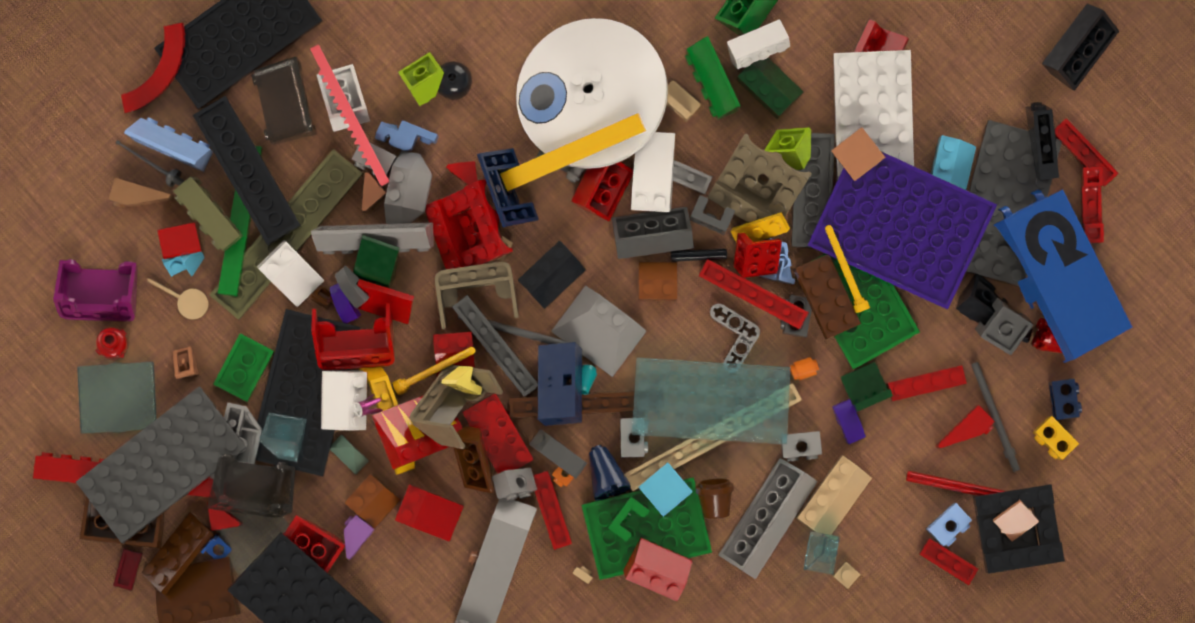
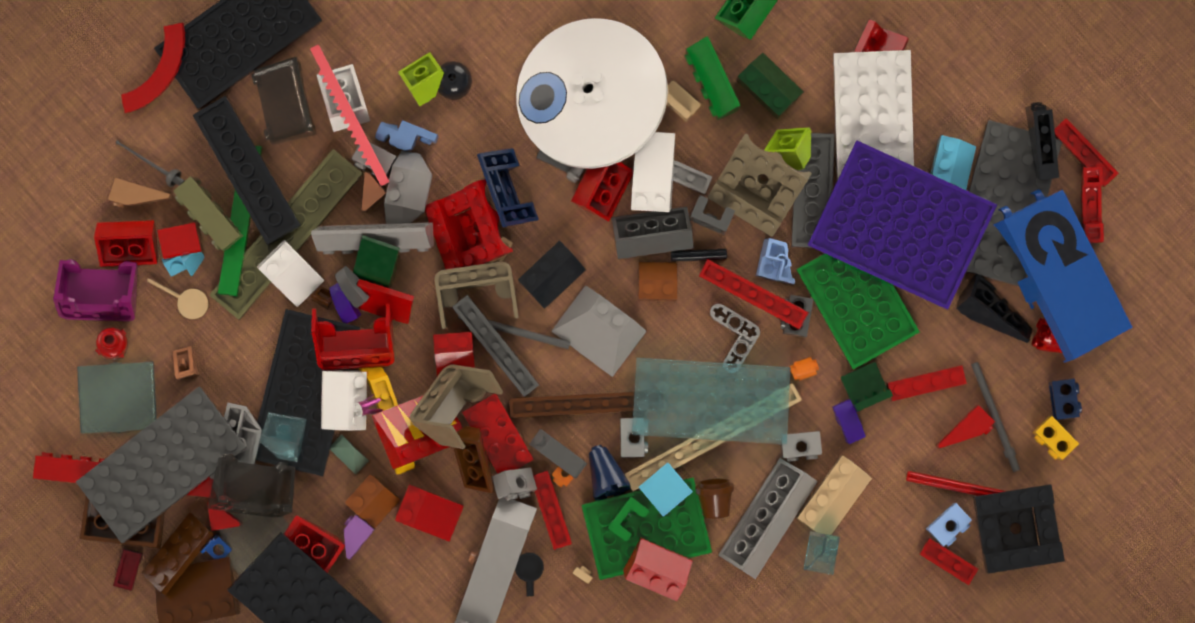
(126, 242): none -> red slope
(169, 143): light blue slope -> none
(243, 367): green plate -> none
(402, 385): yellow piece -> none
(461, 380): light yellow slope -> none
(464, 171): red slope -> none
(529, 569): none -> black piece
(560, 383): dark blue brick -> none
(573, 152): yellow tile -> none
(588, 376): teal cone -> none
(756, 257): red bracket -> none
(758, 44): white slope -> none
(763, 228): yellow plate -> none
(827, 296): reddish brown plate -> none
(846, 575): tan plate -> none
(858, 154): nougat tile -> none
(860, 303): yellow piece -> none
(1005, 327): dark grey panel -> none
(1015, 520): piece -> none
(1081, 46): black slope -> none

